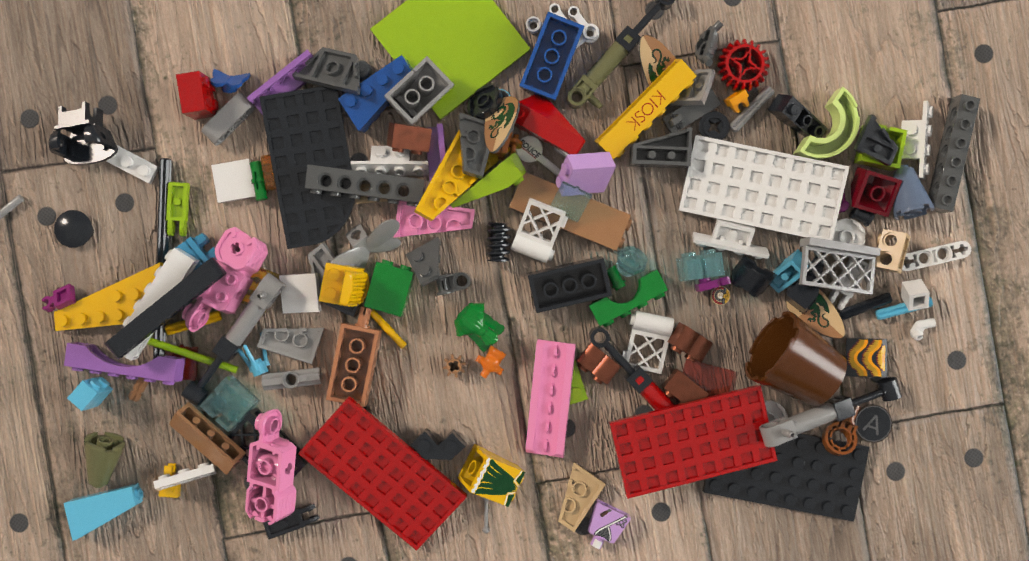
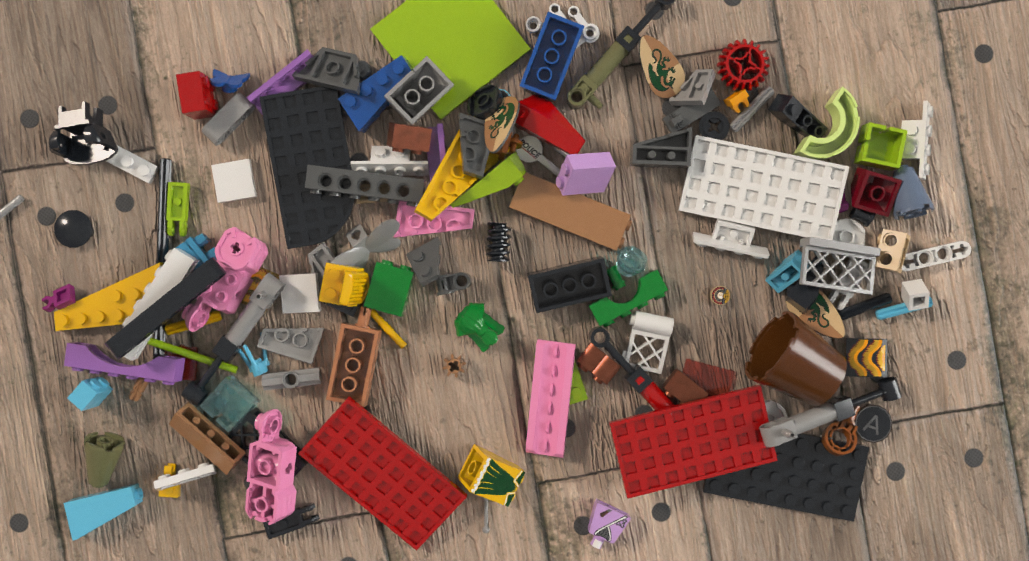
(258, 181): green pin -> none
(268, 173): clear orange beam -> none
(430, 448): black brick -> none
(491, 362): orange piece -> none
(536, 246): white piece -> none
(571, 200): clear light blue piece -> none
(580, 495): tan wing -> none
(646, 108): yellow brick -> none
(690, 342): copper brick -> none
(695, 266): clear light blue piece -> none
(707, 44): dark grey piece -> none
(707, 283): magenta plate -> none
(751, 277): black cylinder -> none
(875, 142): black wing -> none
(917, 330): white arm -> none
(953, 152): dark grey brick -> none

